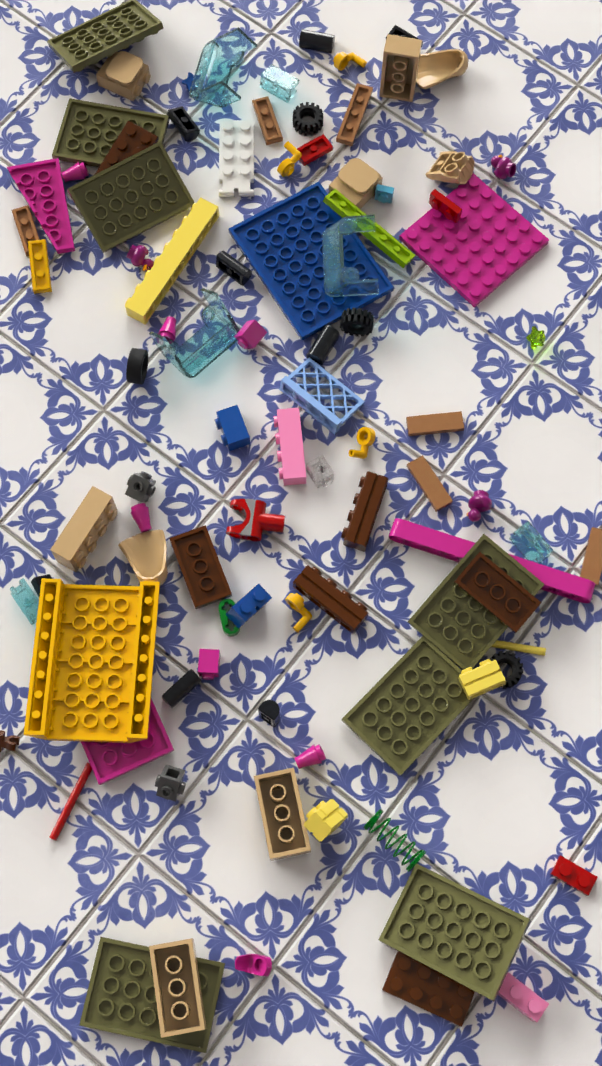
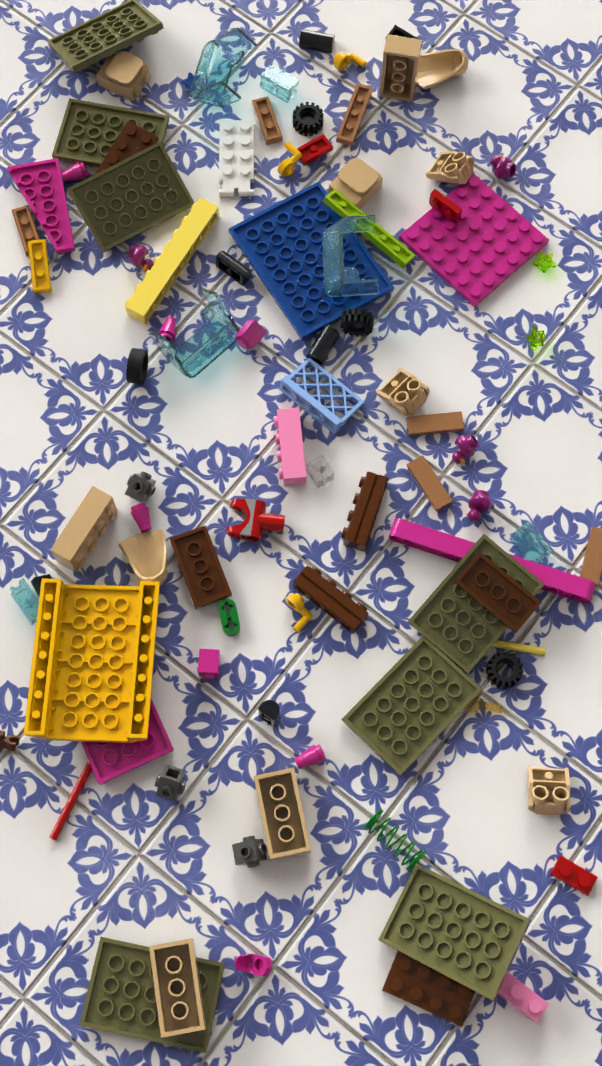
(181, 688): black brick -> none
(183, 123): black brick -> none
(233, 428): blue piece -> none
(248, 606): blue piece -> none
(250, 852): none -> dark grey brick
(325, 819): light yellow brick -> none
(365, 437): yellow plate -> none
(384, 193): medium azure plate -> none
(404, 392): none -> tan slope
(467, 448): none -> magenta animal
(481, 679): light yellow brick -> none
(484, 705): none -> clear yellow bar
(544, 266): none -> clear neon green plate
(548, 790): none -> tan slope

